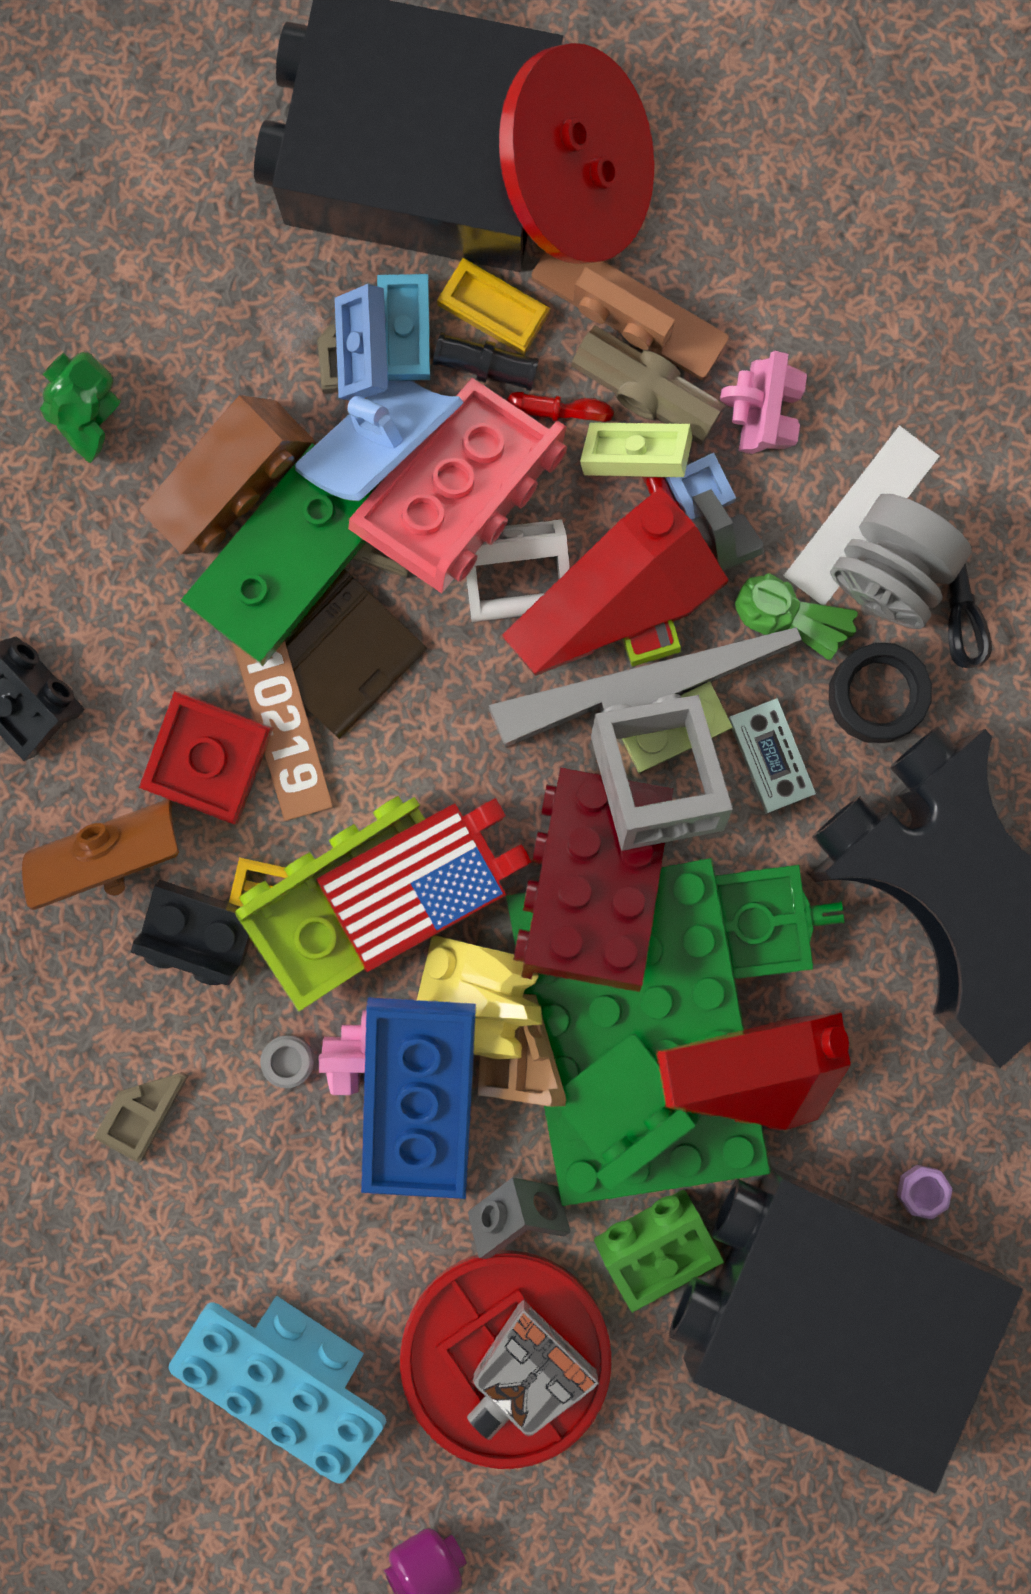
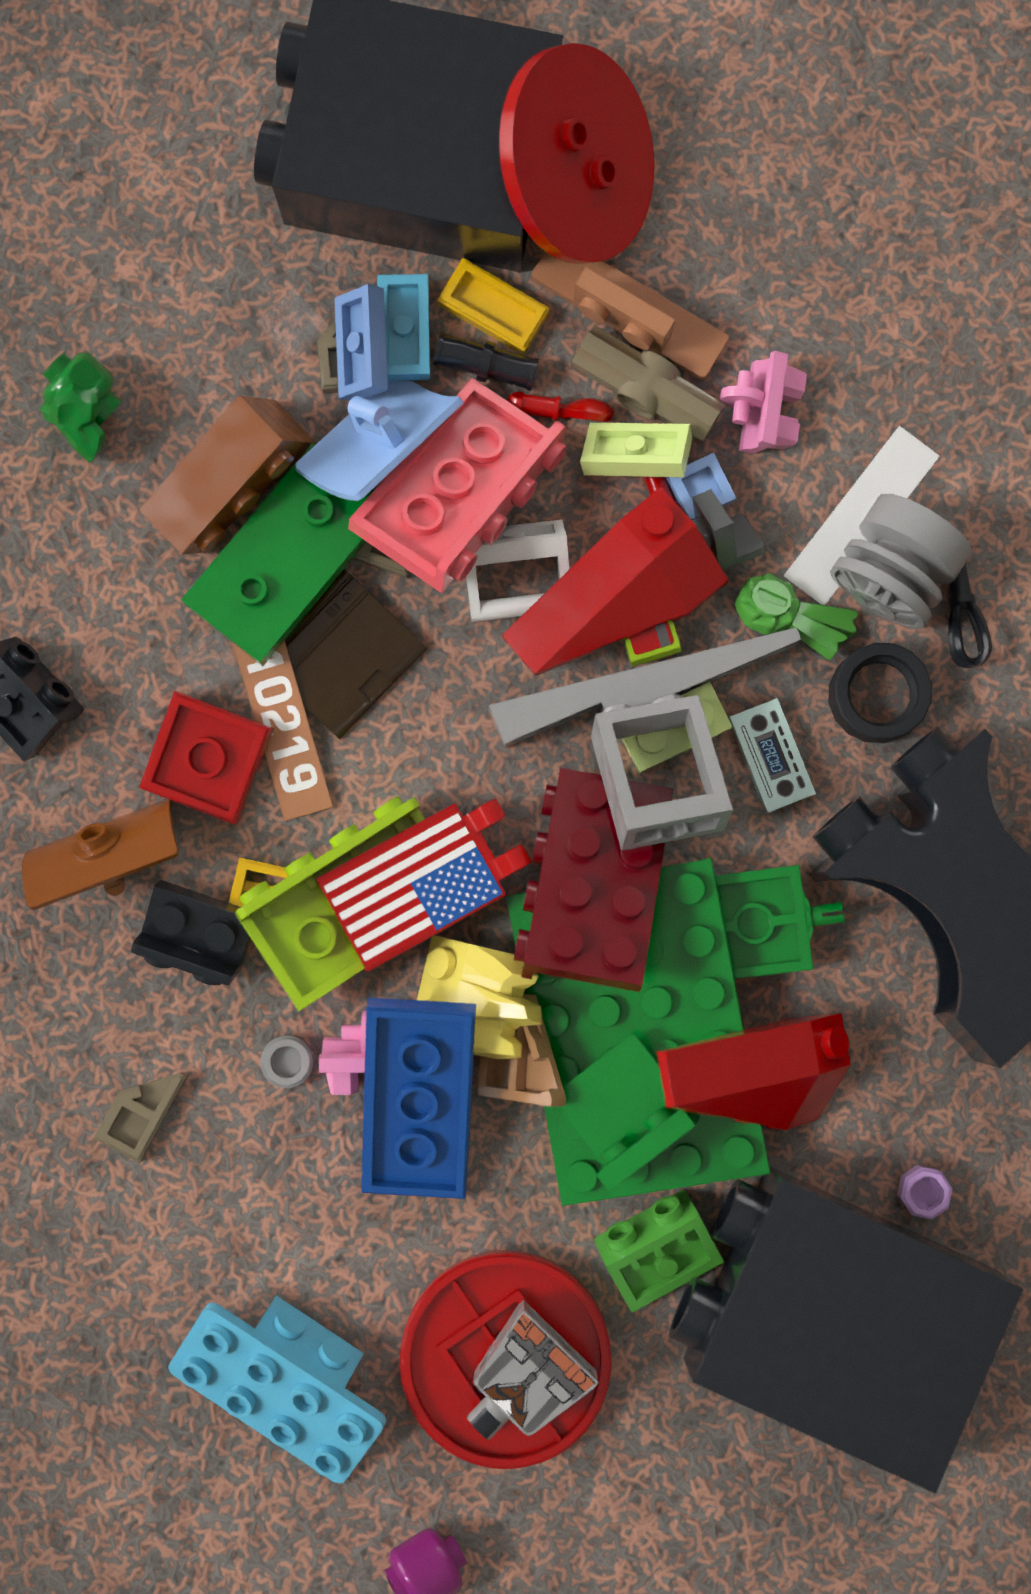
(512, 1212): dark grey bracket -> none

